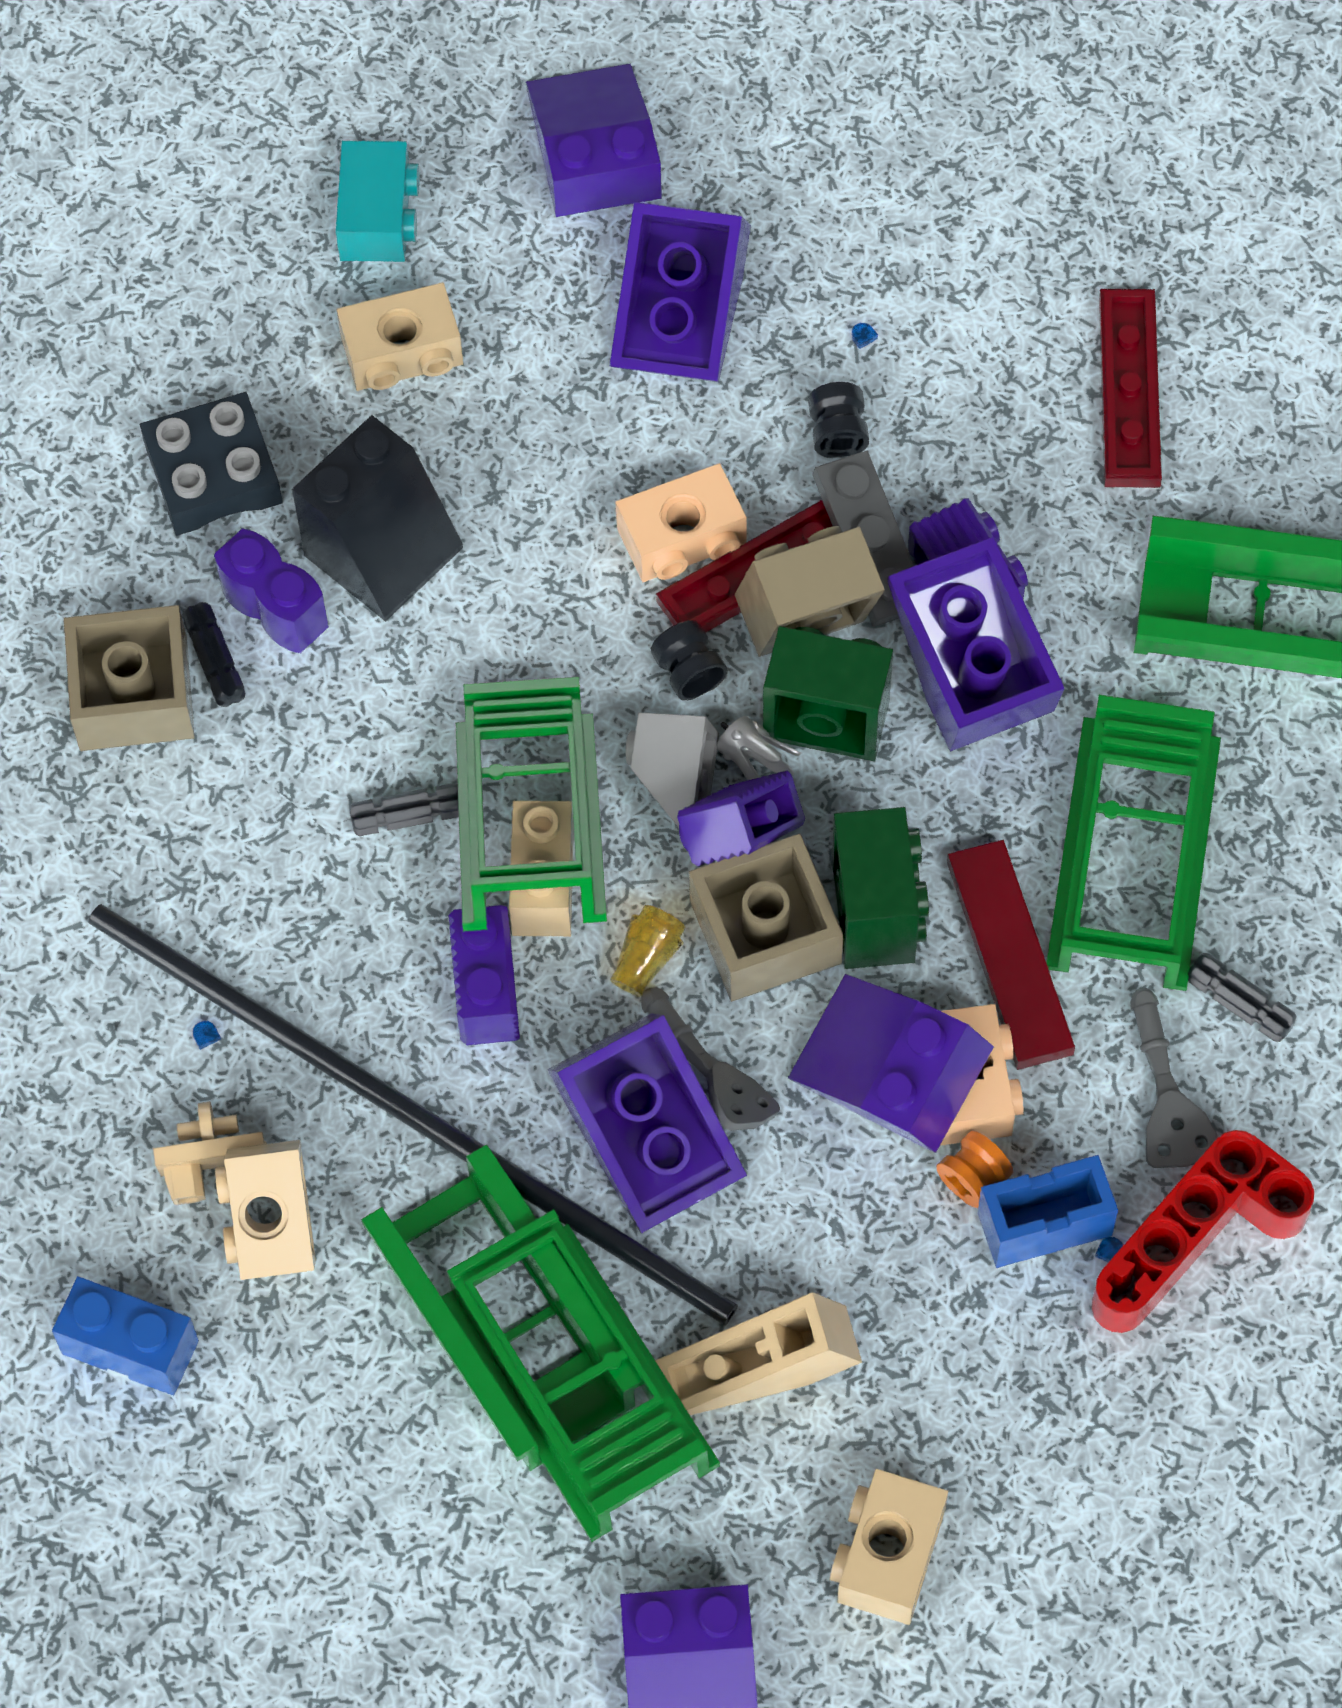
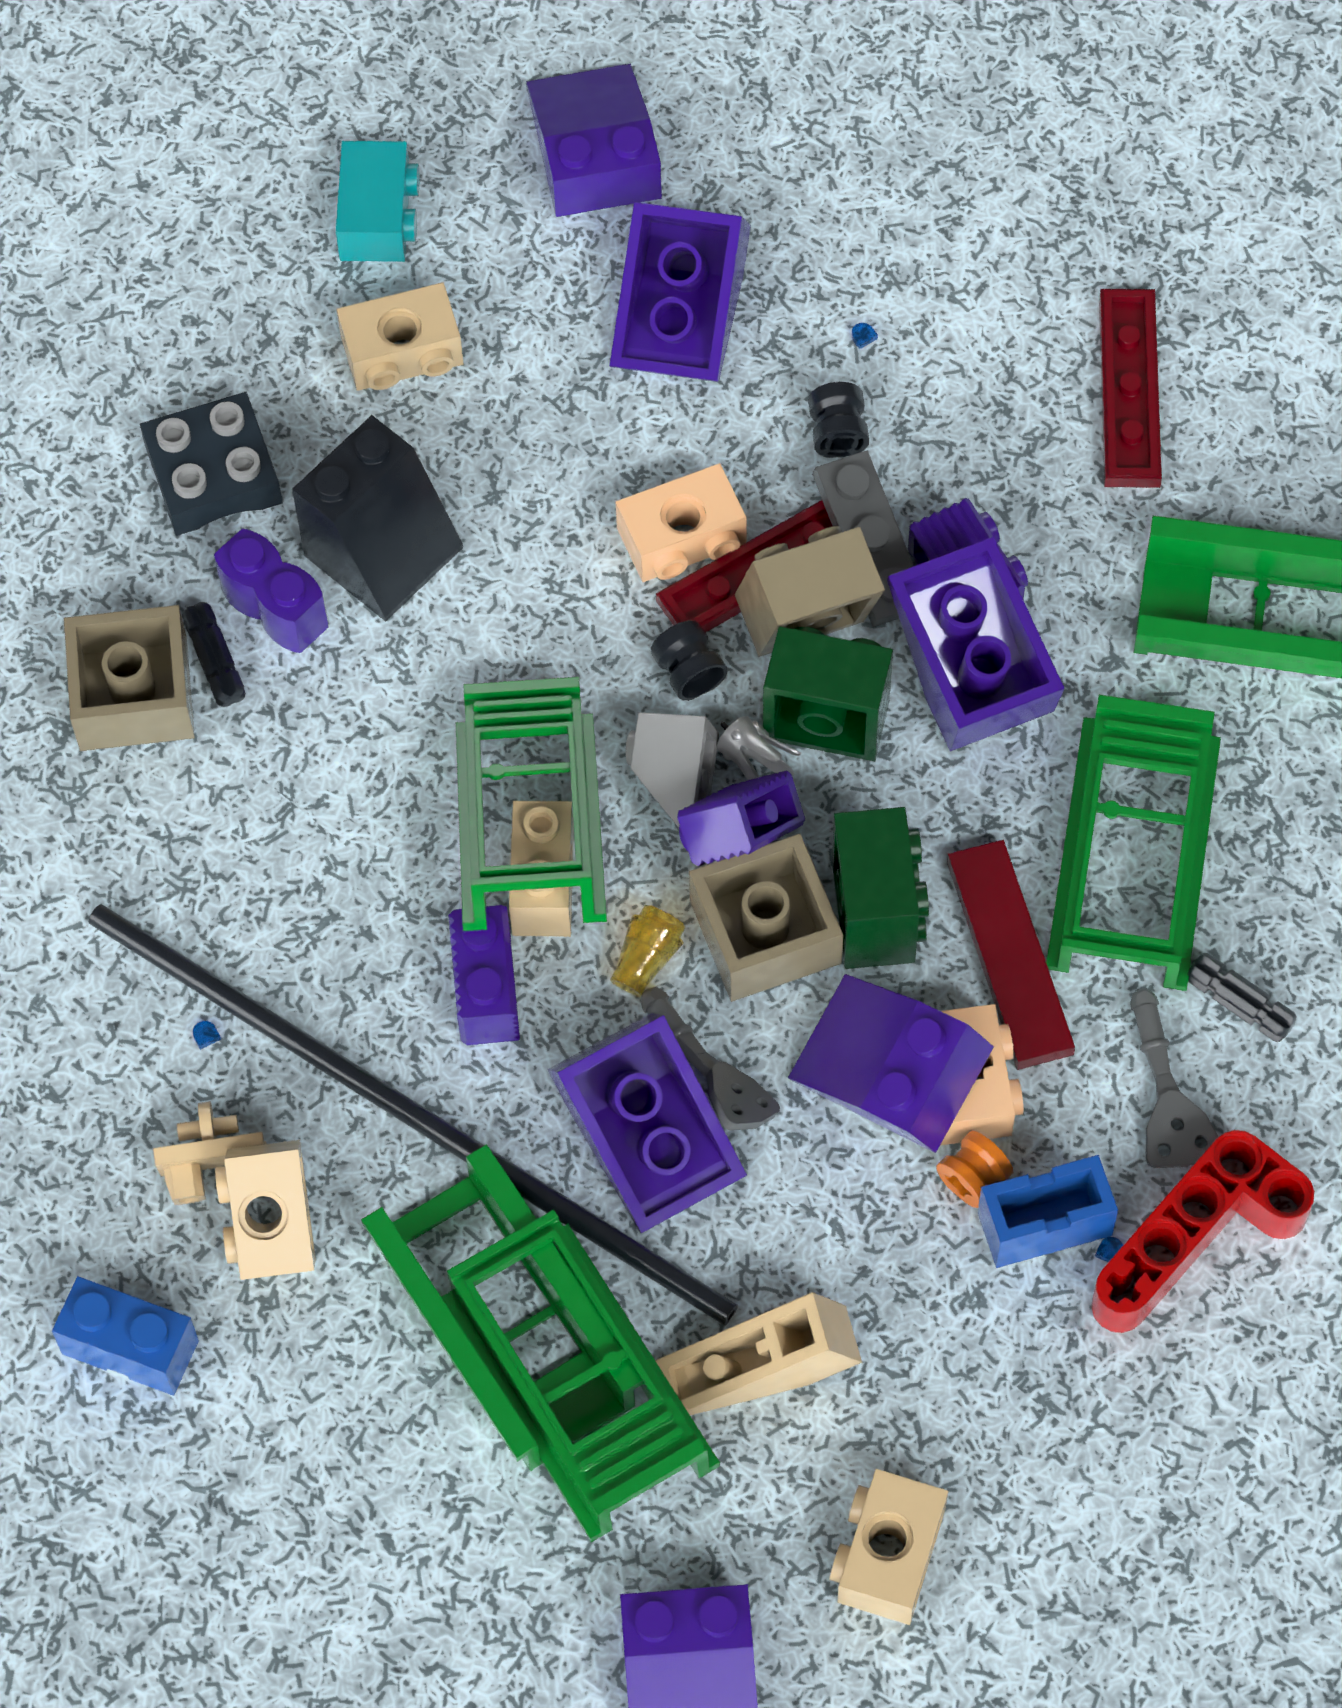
(404, 809): black axle -> none

